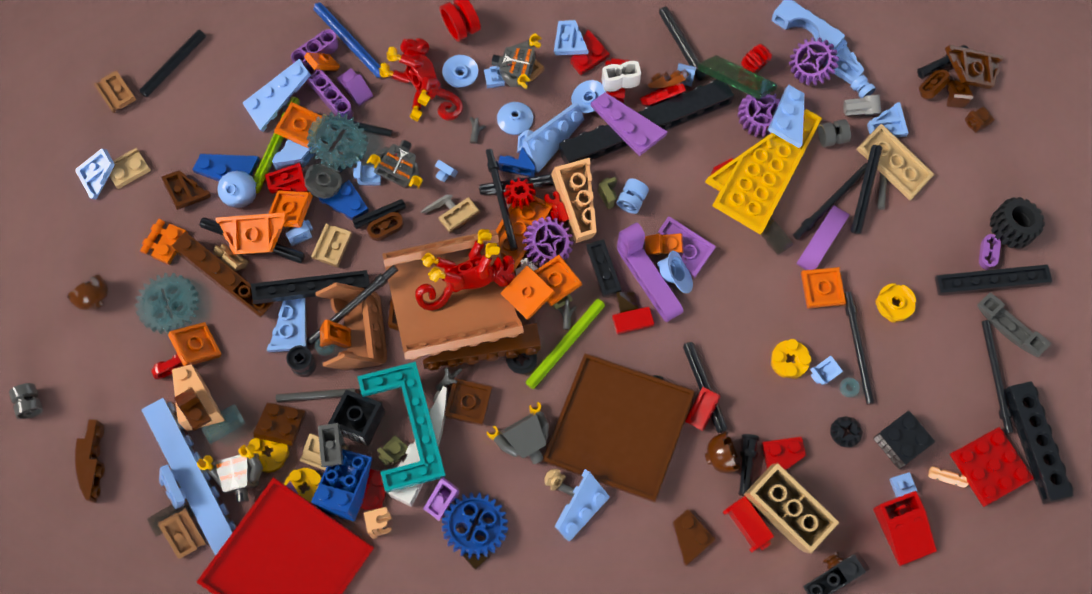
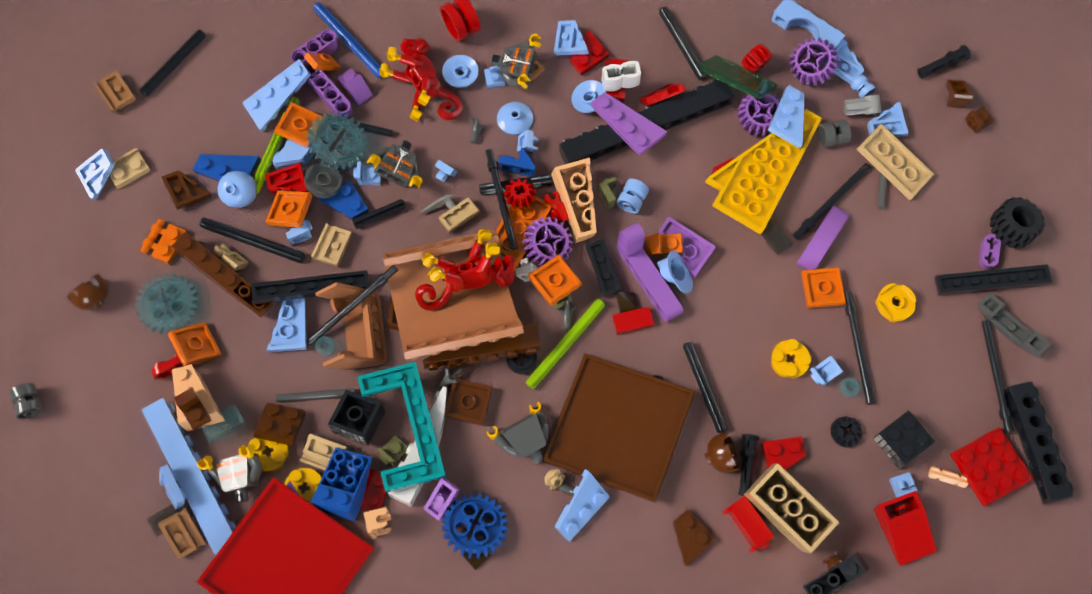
(88, 468): reddish brown slope -> none
(252, 232): orange wing -> none
(301, 361): black wheel -> none
(331, 445): dark grey slope -> none
(335, 334): orange slope -> none
(384, 225): reddish brown plate -> none
(527, 292): orange plate -> none
(545, 141): light blue wing -> none
(664, 80): dark orange slope -> none
(691, 71): light blue tile -> none
(703, 408): red tile -> none
(866, 189): black axle -> none
(934, 84): reddish brown plate -> none
(974, 66): reddish brown wing -> none

